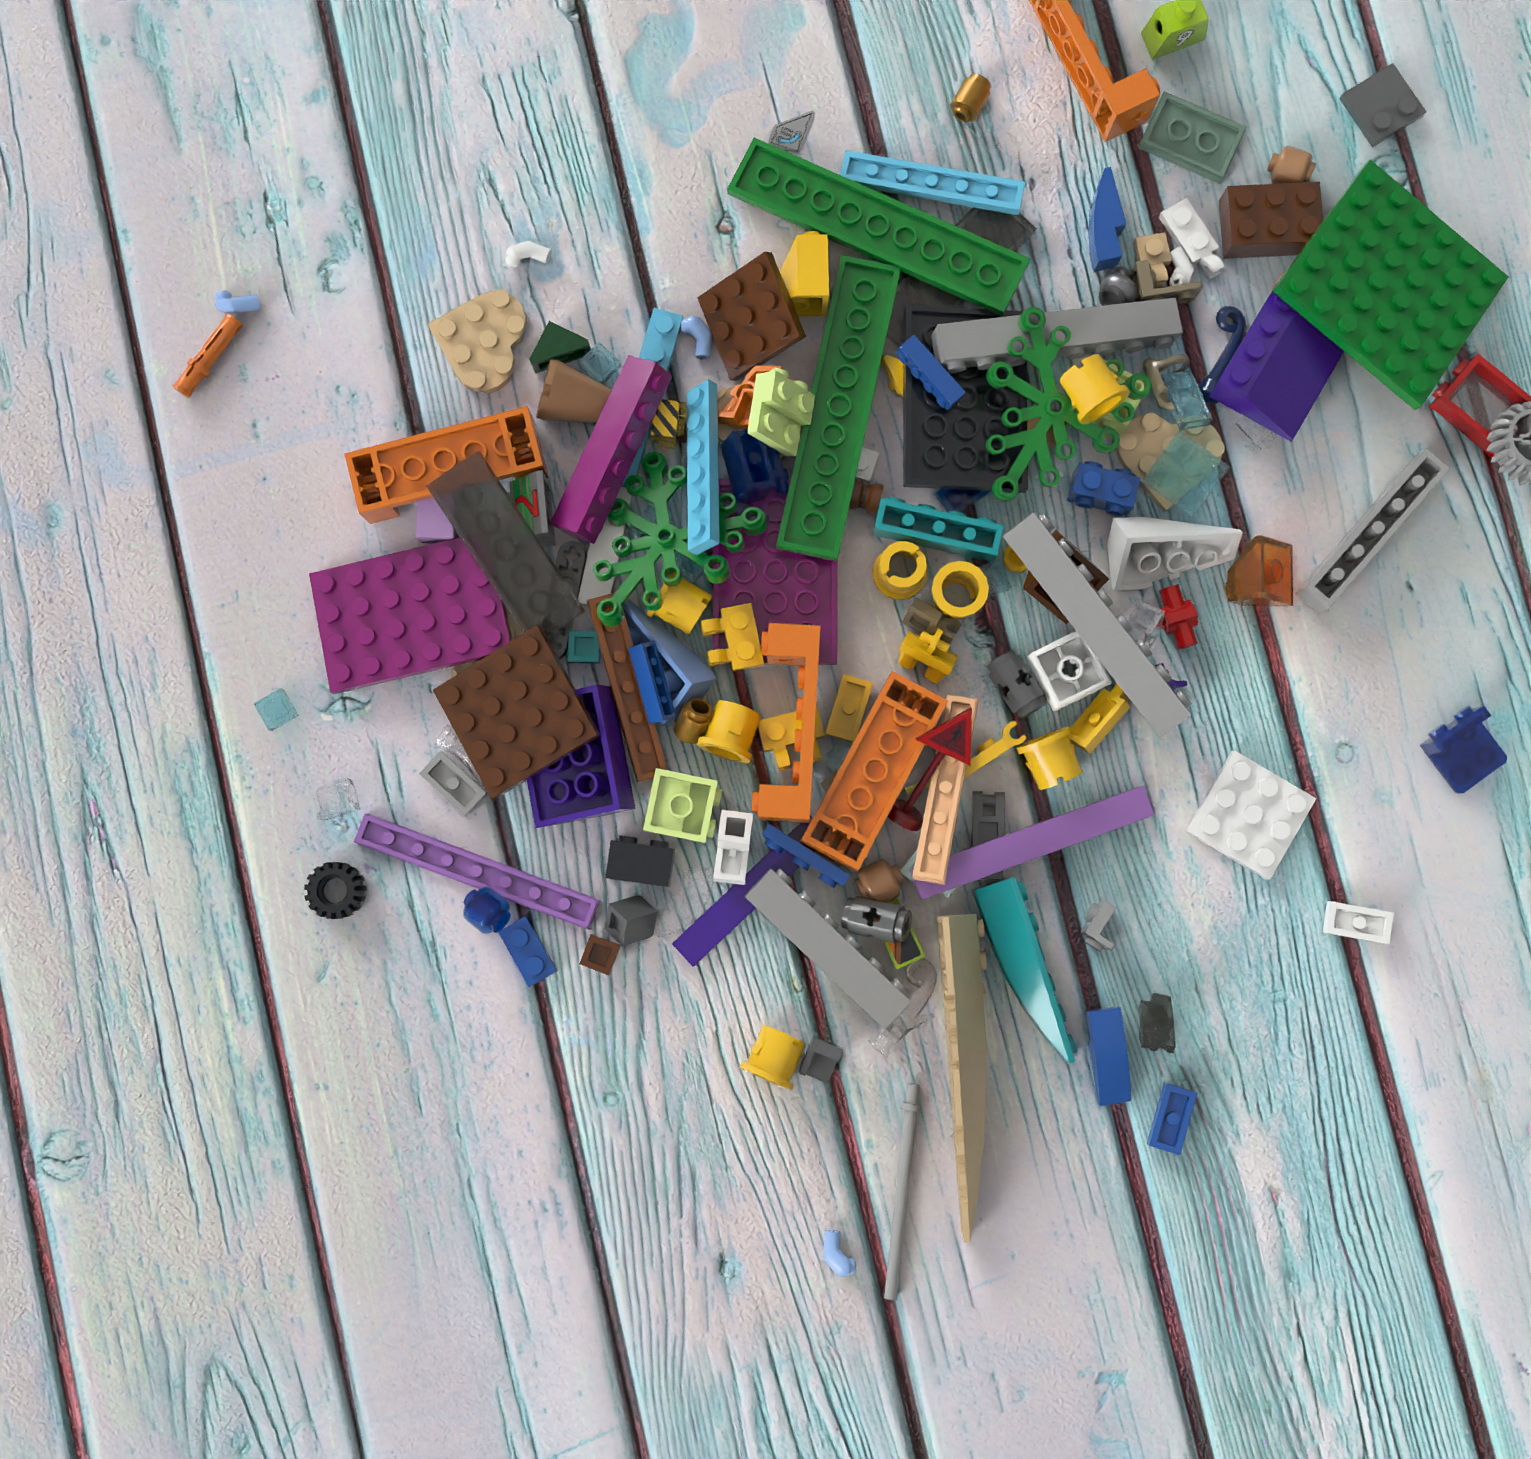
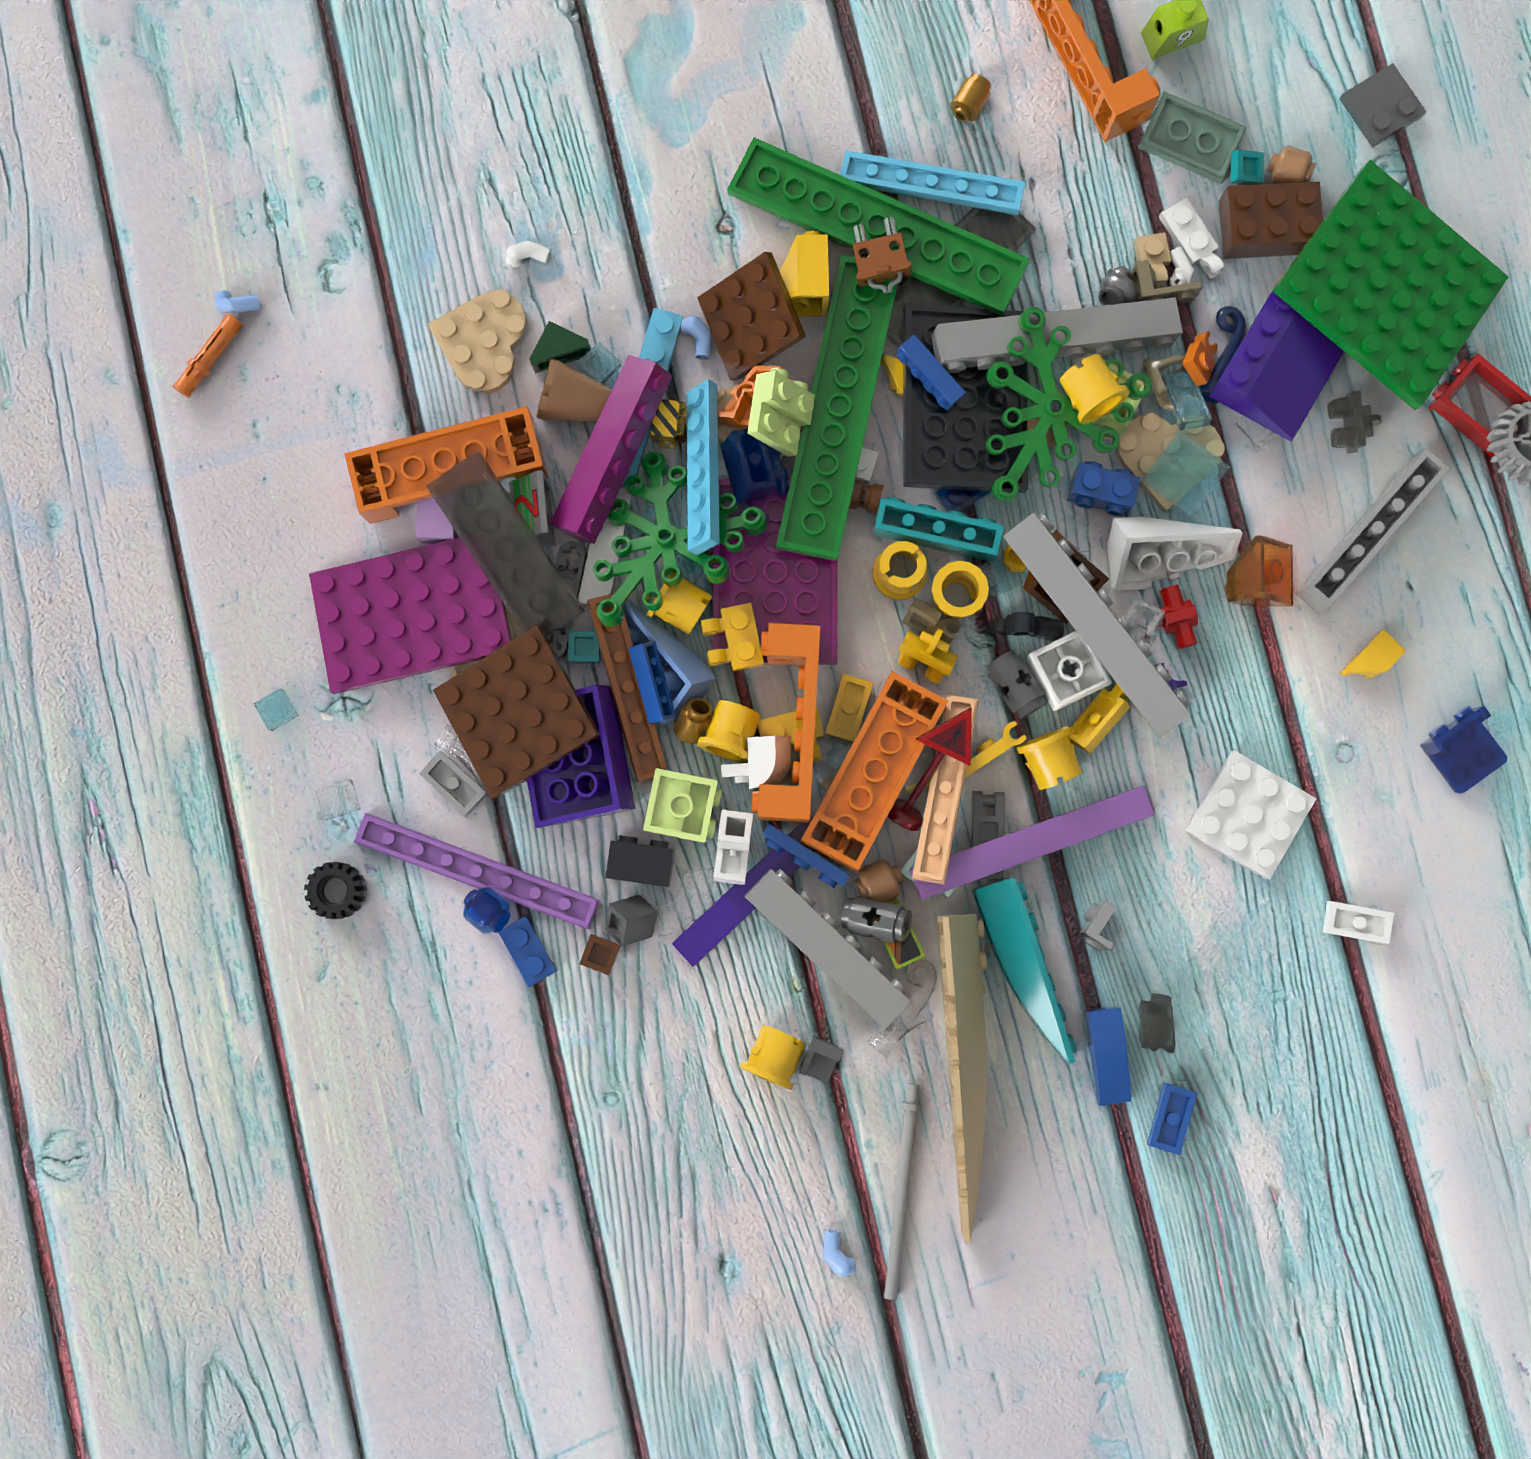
(767, 762): none -> white brick
(791, 132): light grey sticker -> none
(881, 261): none -> dark orange piece
(1028, 624): none -> black bar
(1105, 224): blue slope -> none
(1199, 359): none -> orange plate
(1247, 167): none -> teal plate
(1357, 422): none -> clear smoke hips
(1375, 657): none -> yellow slope

